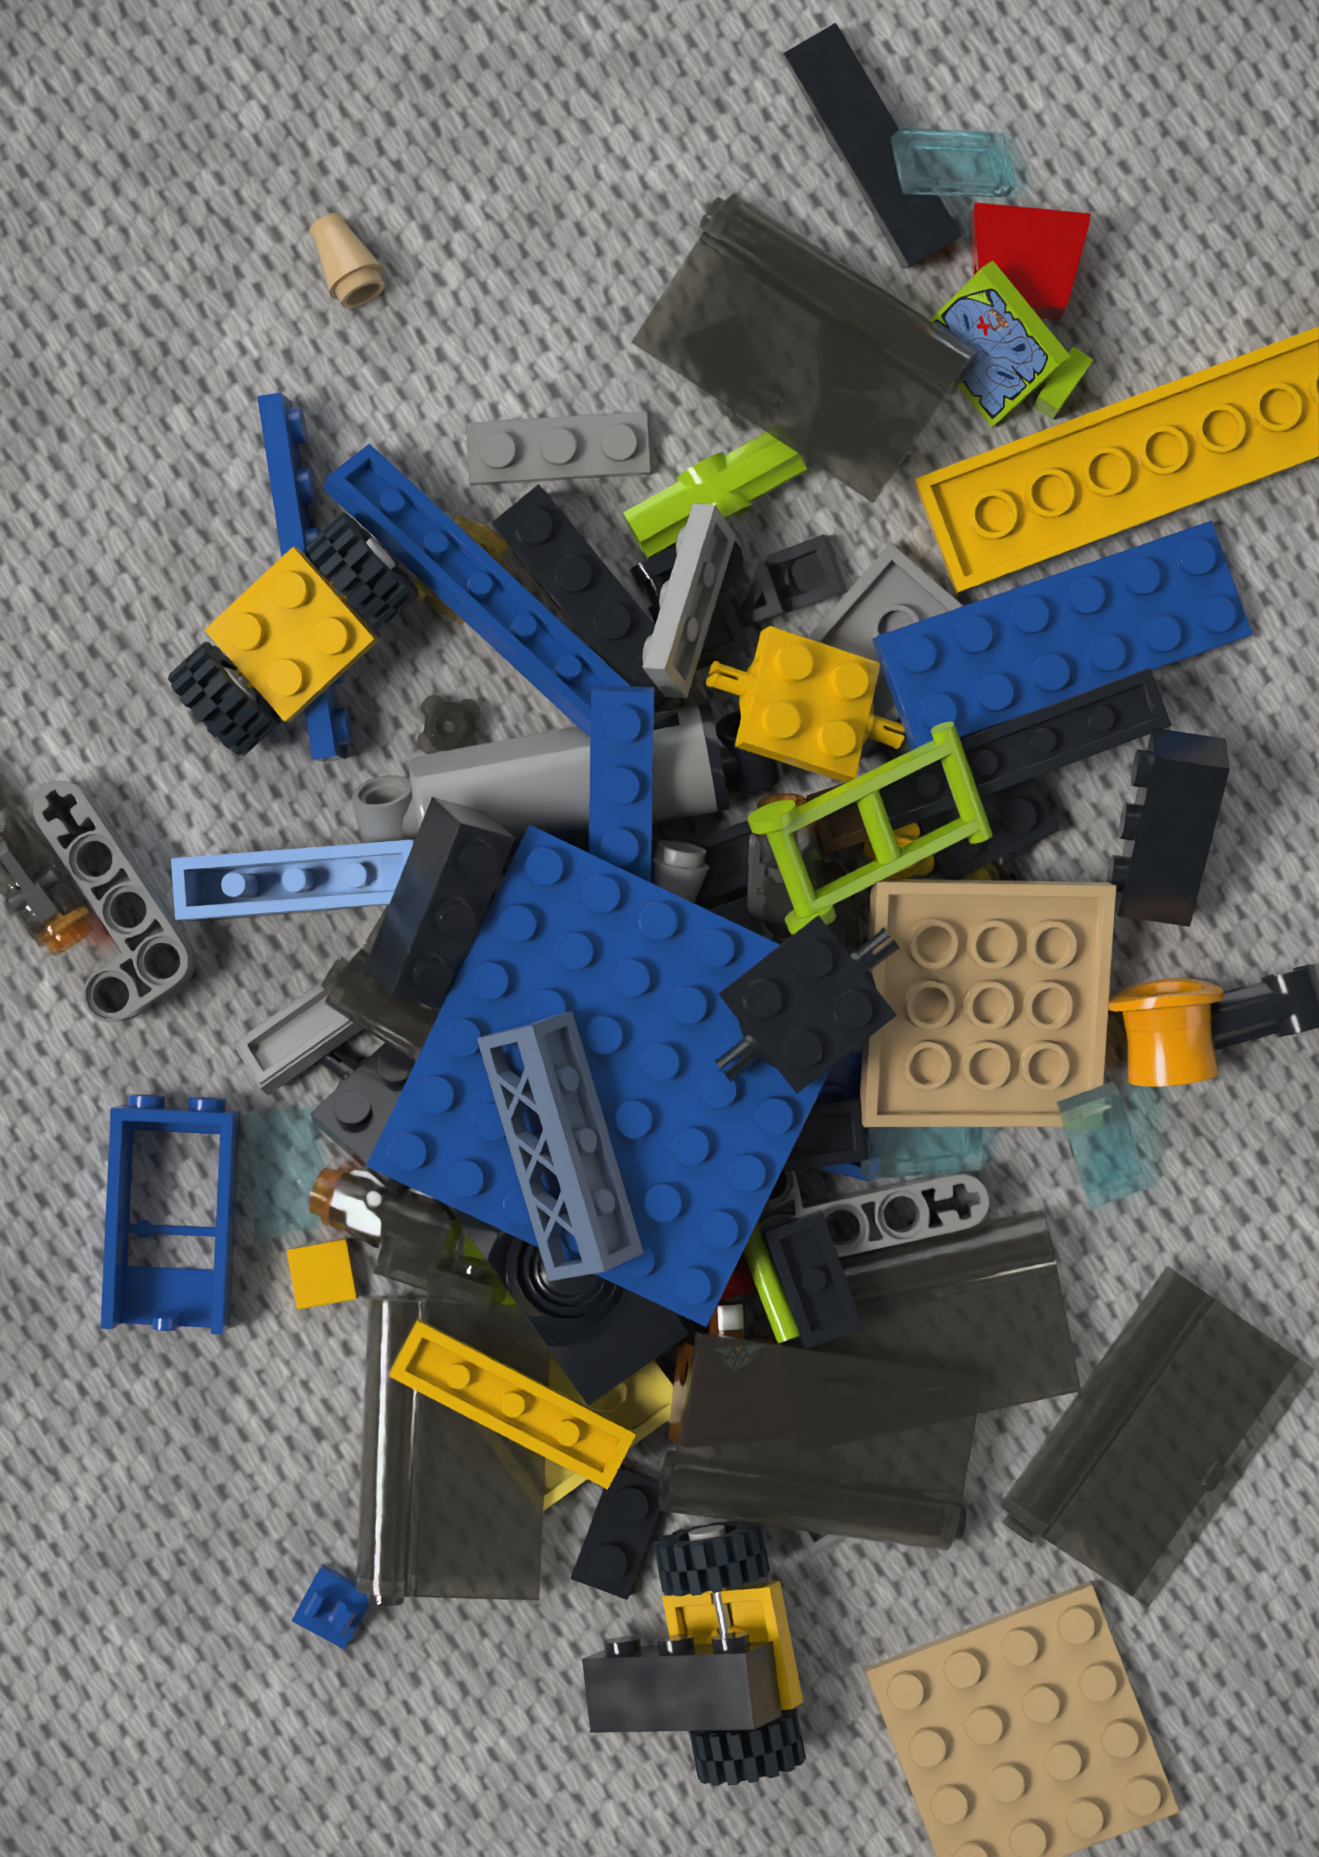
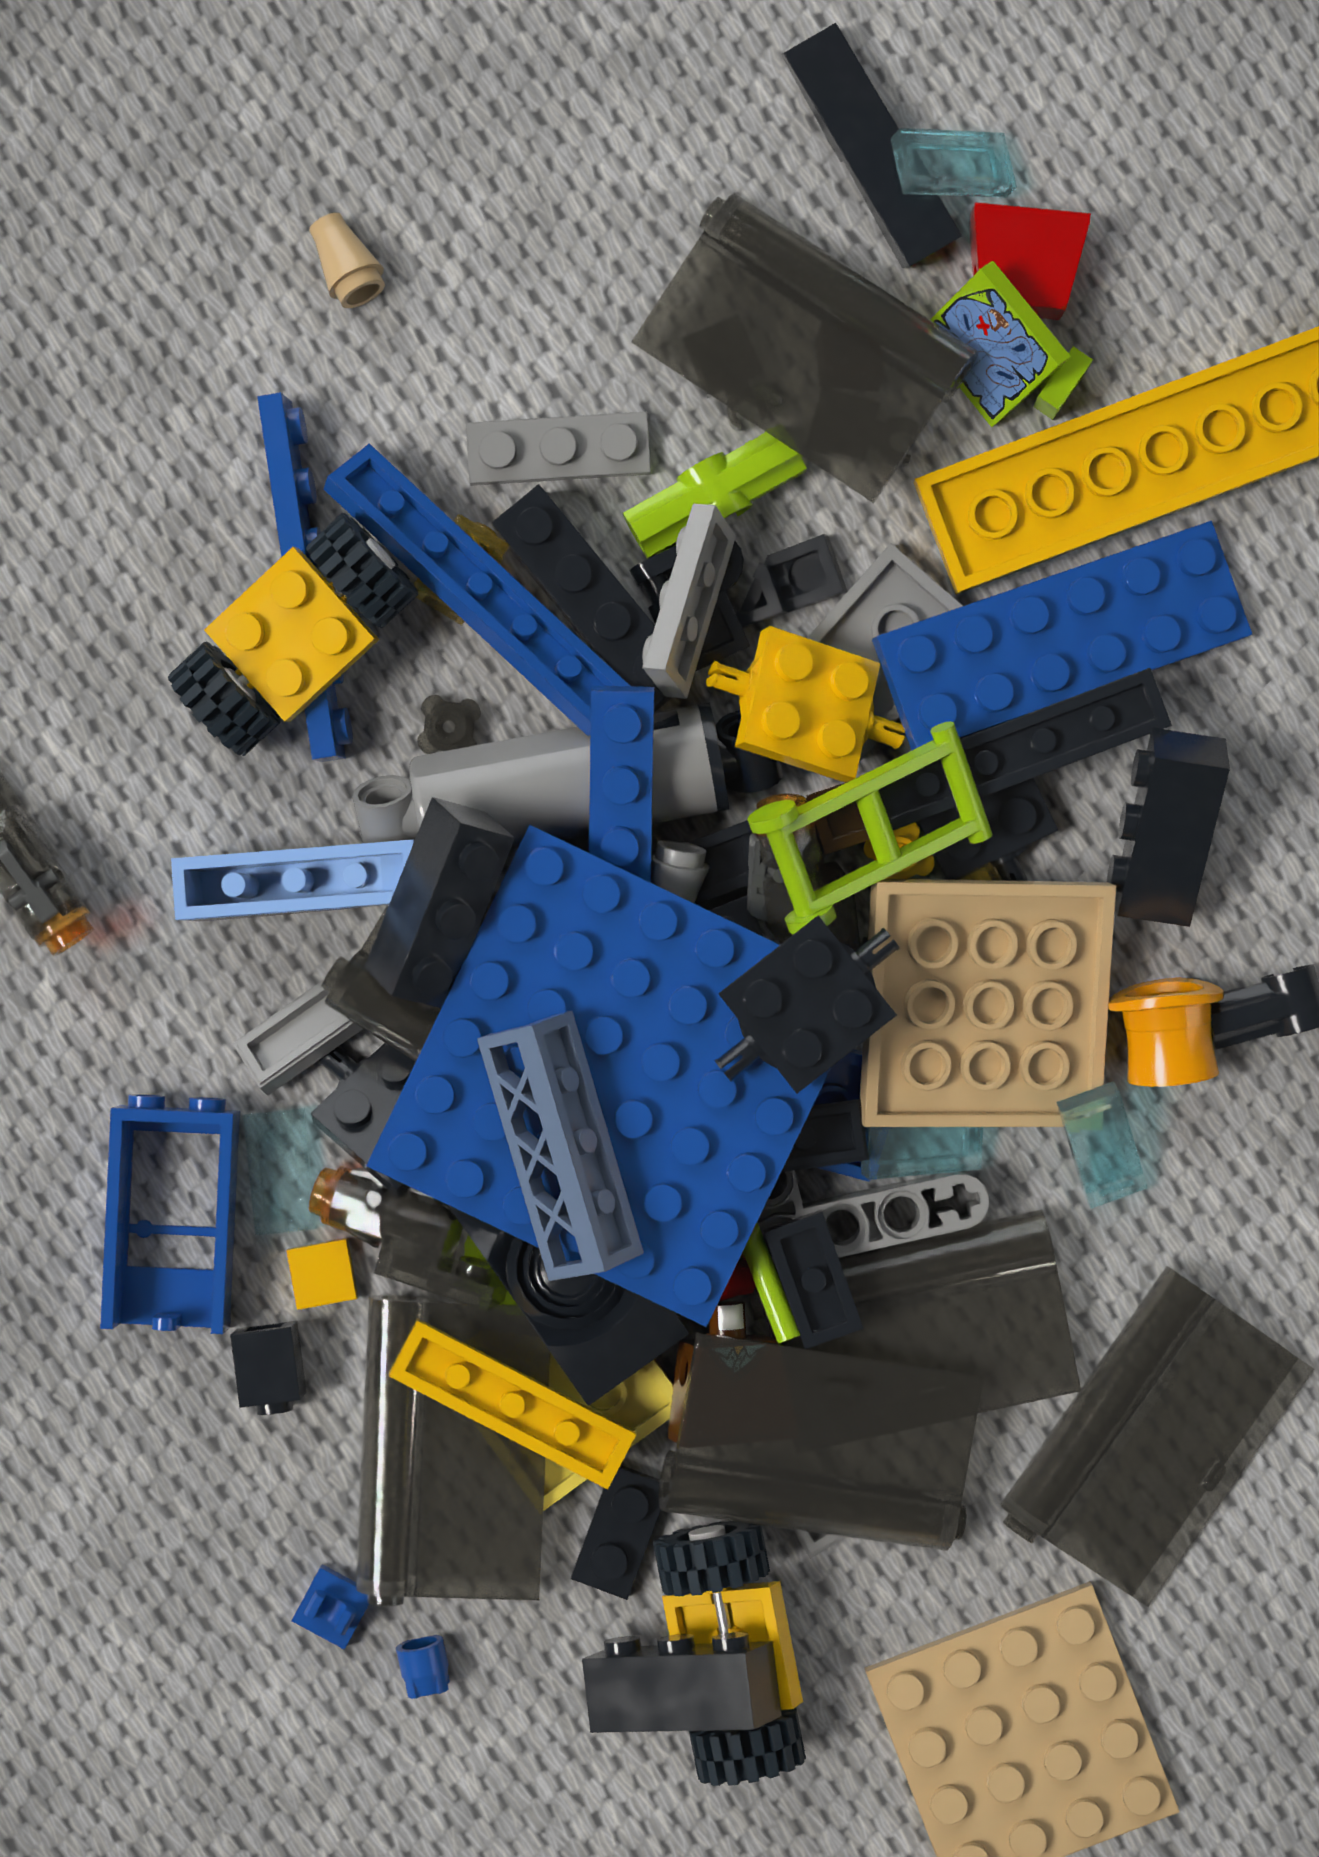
(105, 894): light grey beam -> none
(268, 1367): none -> black brick
(424, 1666): none -> blue hose

